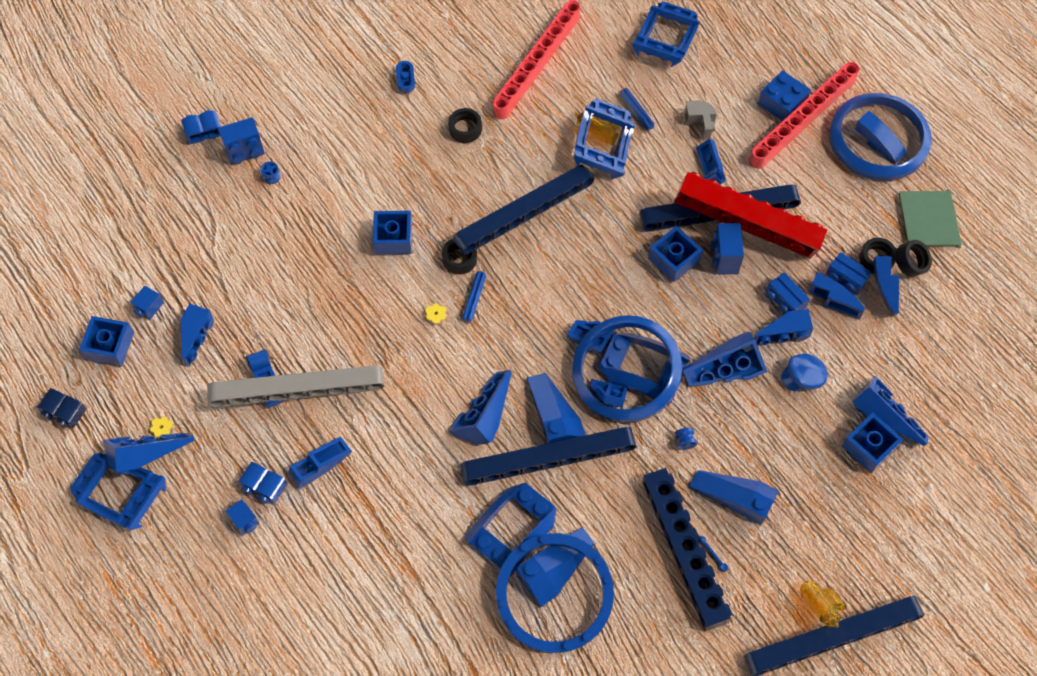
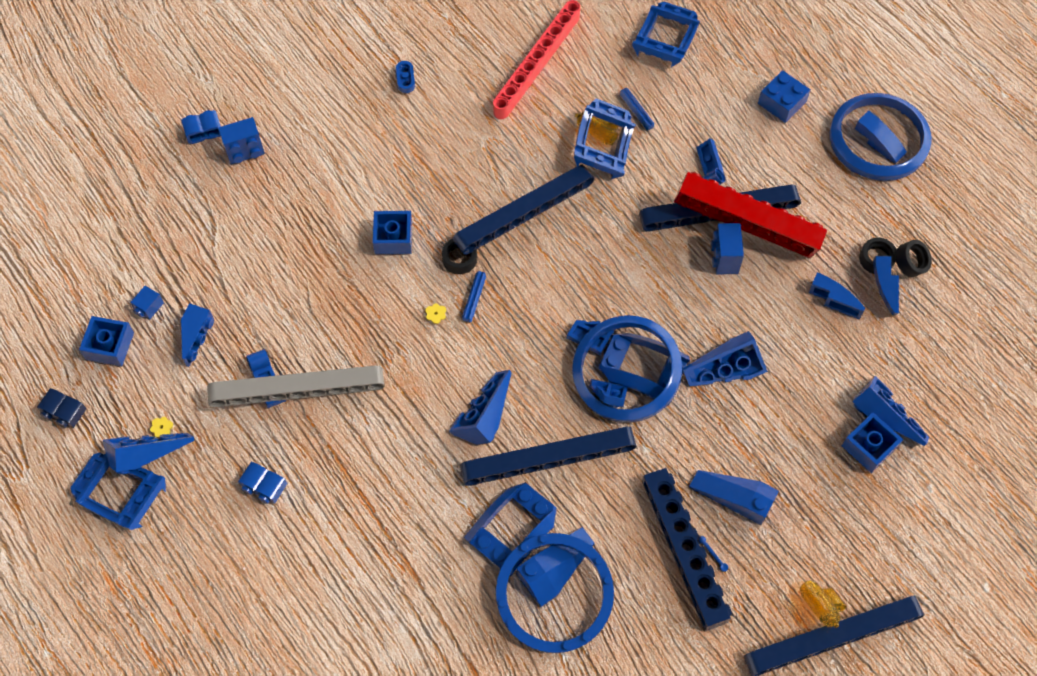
(242, 517): blue brick -> none
(272, 168): blue wheel -> none
(318, 462): blue slope -> none
(461, 114): black tyre -> none
(554, 412): blue wedge -> none
(675, 253): blue brick -> none
(686, 438): blue wheel -> none
(702, 114): light grey brick -> none
(786, 294): blue brick -> none
(790, 326): blue slope -> none
(804, 115): coral beam -> none
(804, 372): blue piece -> none
(848, 273): blue brick -> none
(930, 217): sand green piece -> none

